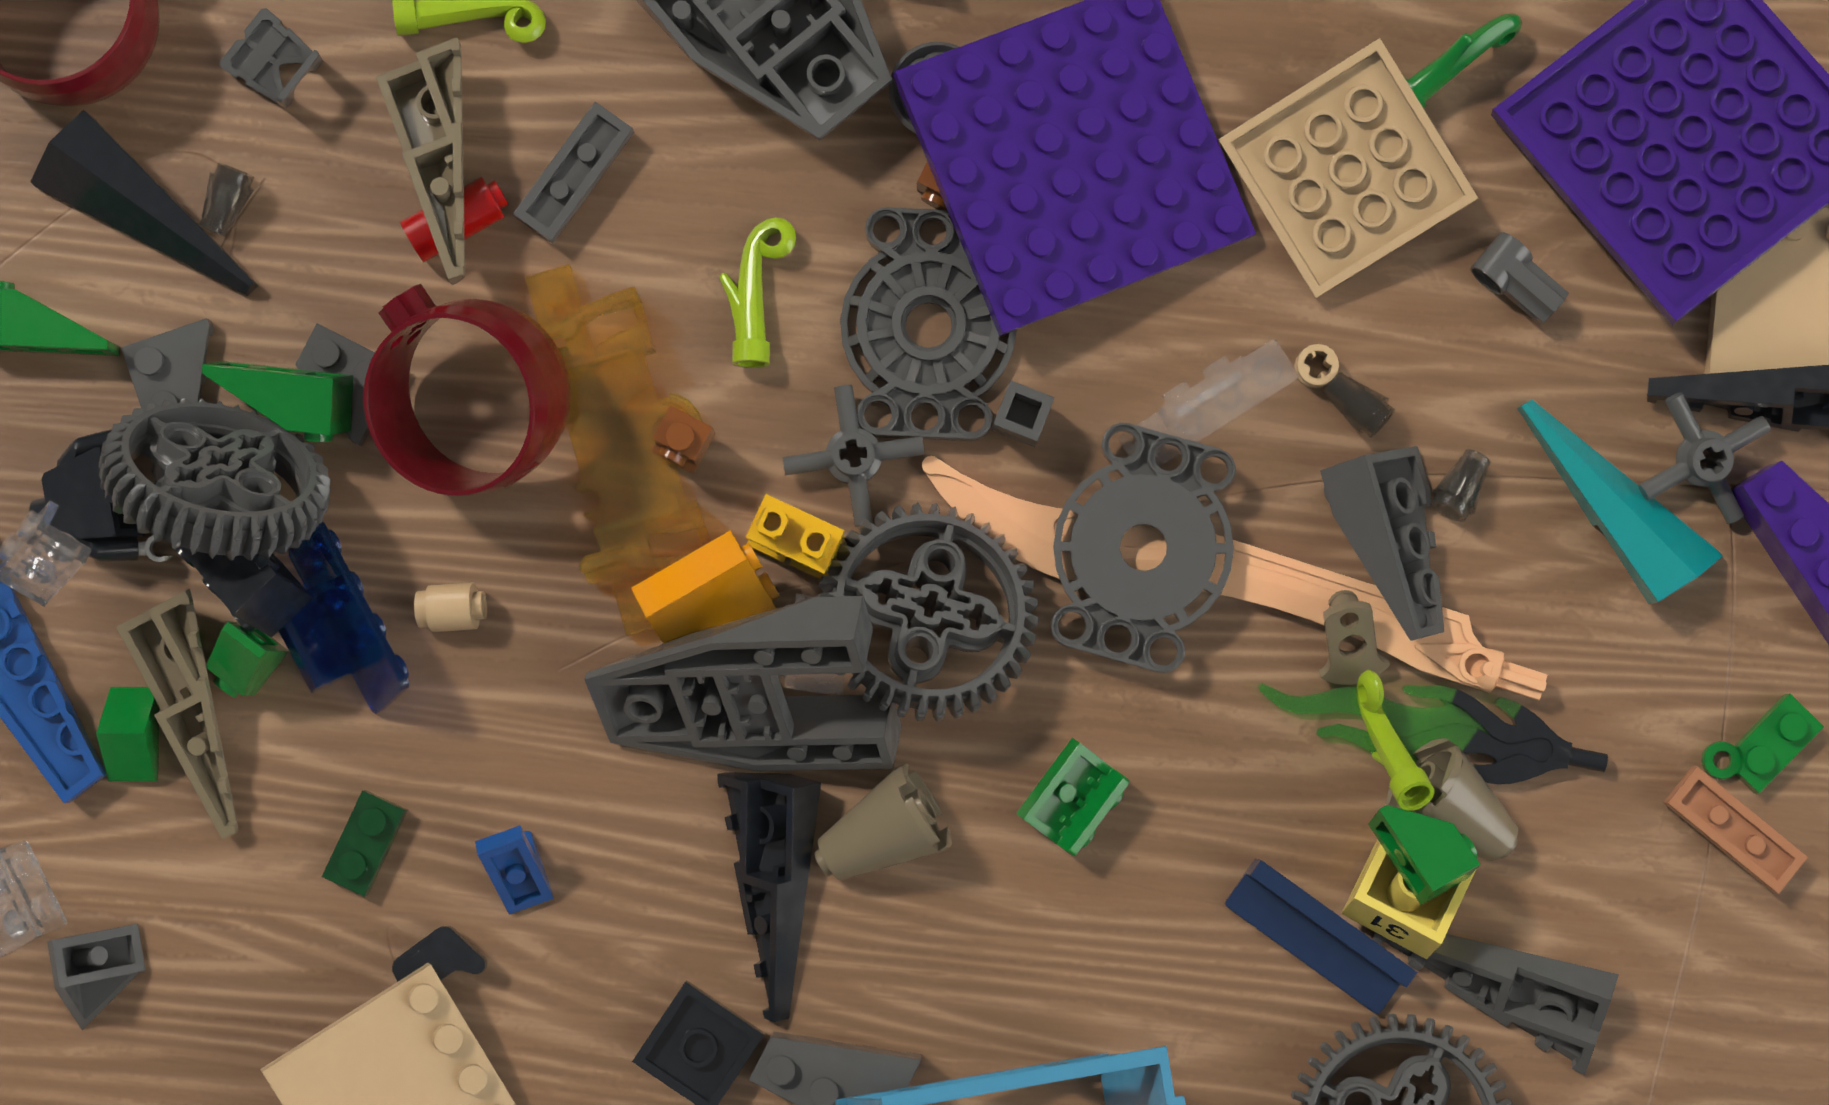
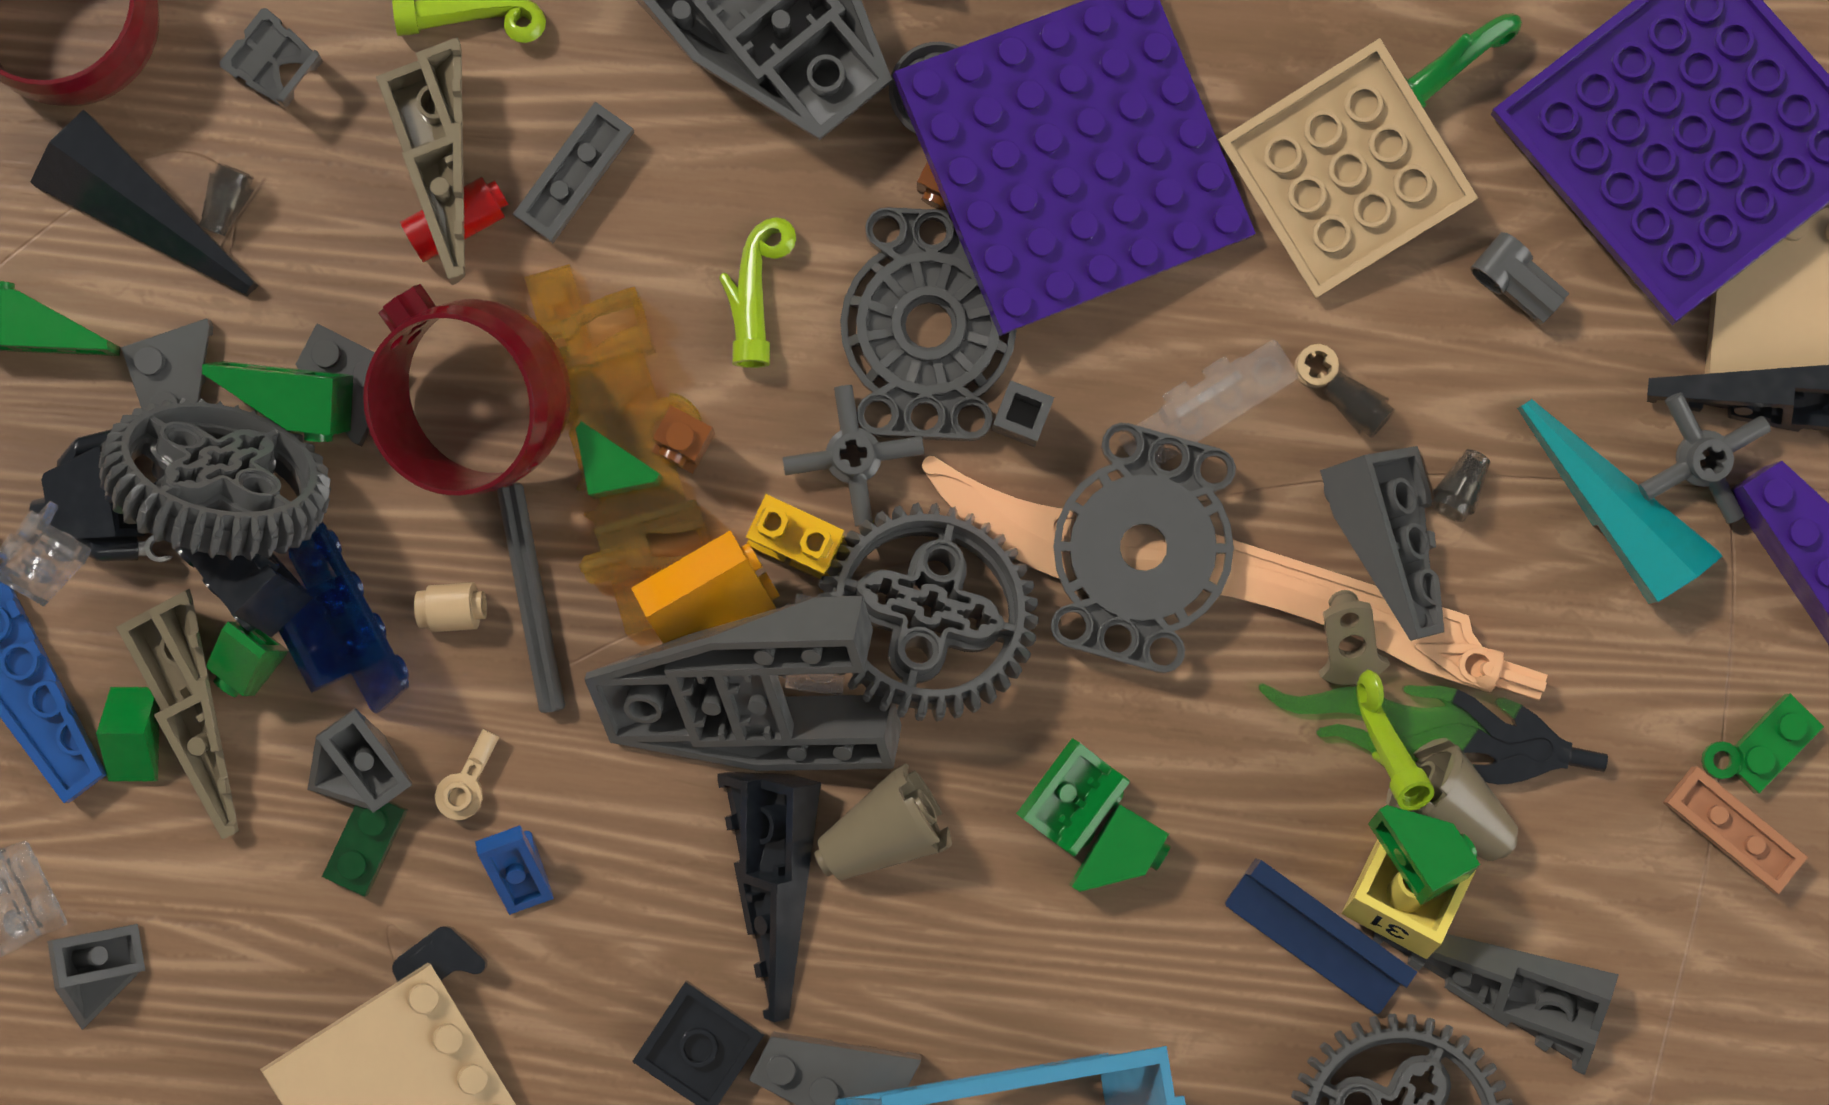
(356, 764): none -> dark grey slope
(461, 793): none -> tan plate
(531, 598): none -> dark grey axle
(610, 468): none -> green slope
(1121, 851): none -> green slope

